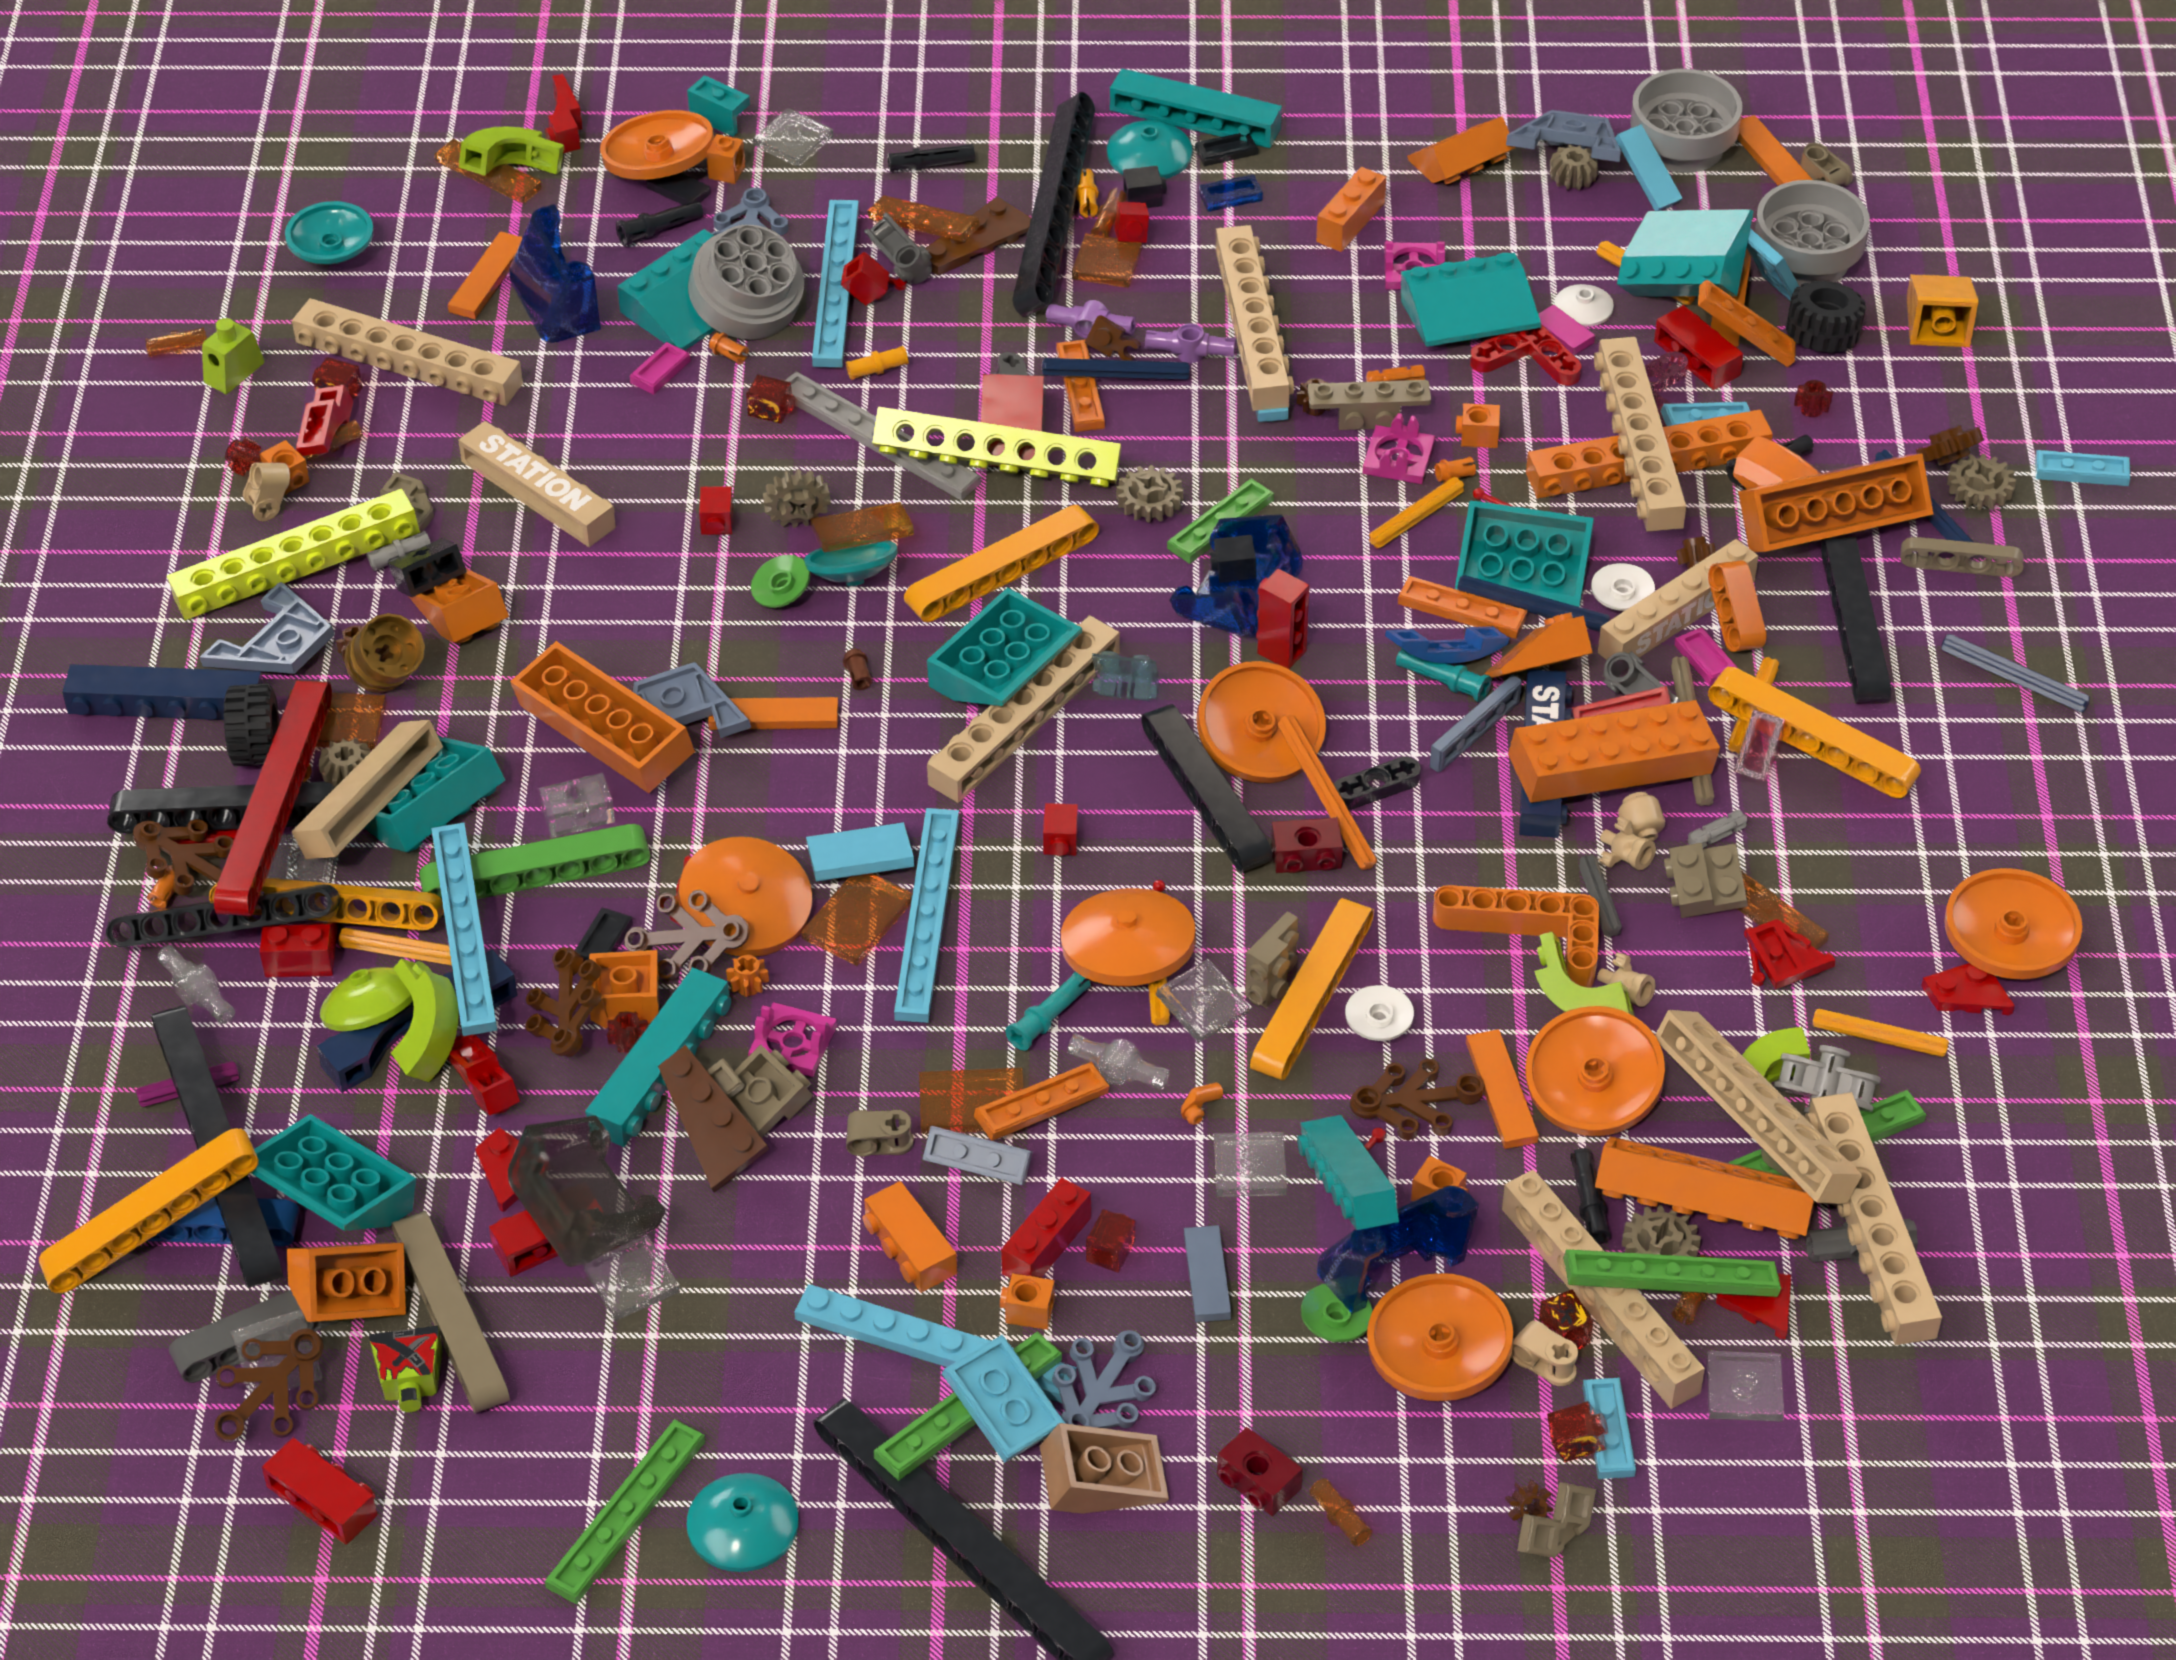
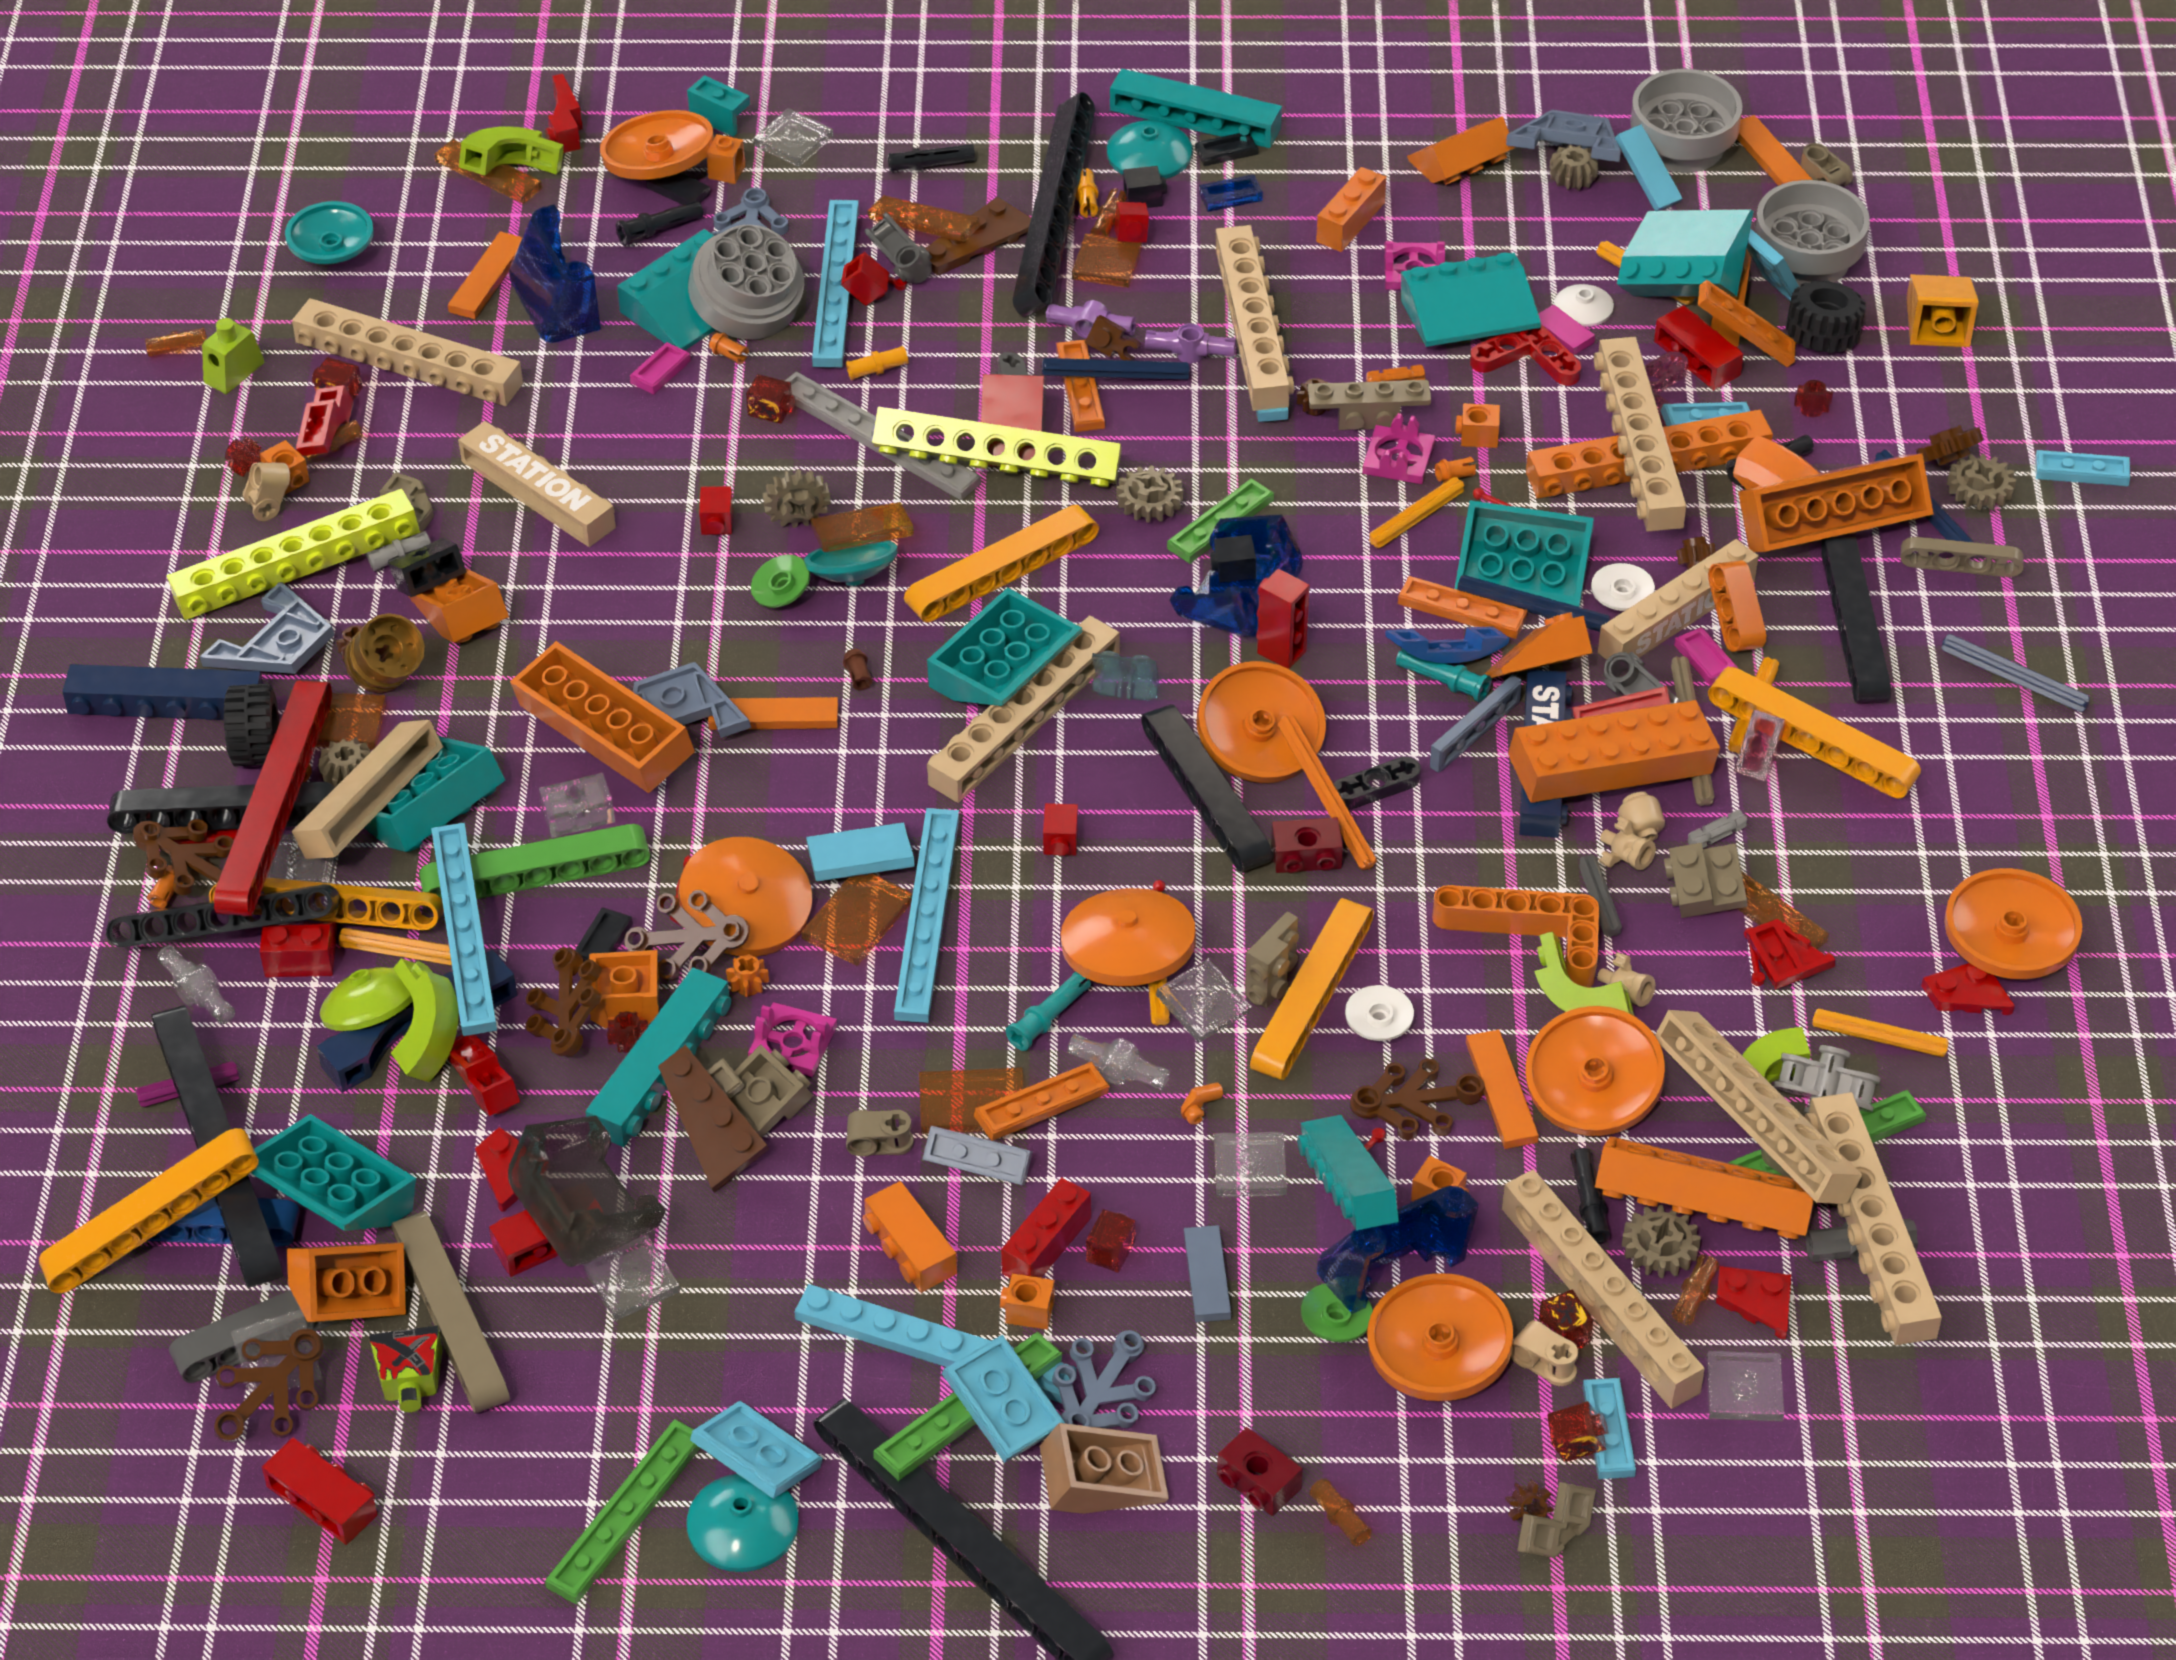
(756, 1449): none -> medium azure tile
(1671, 1273): bright green tile -> none

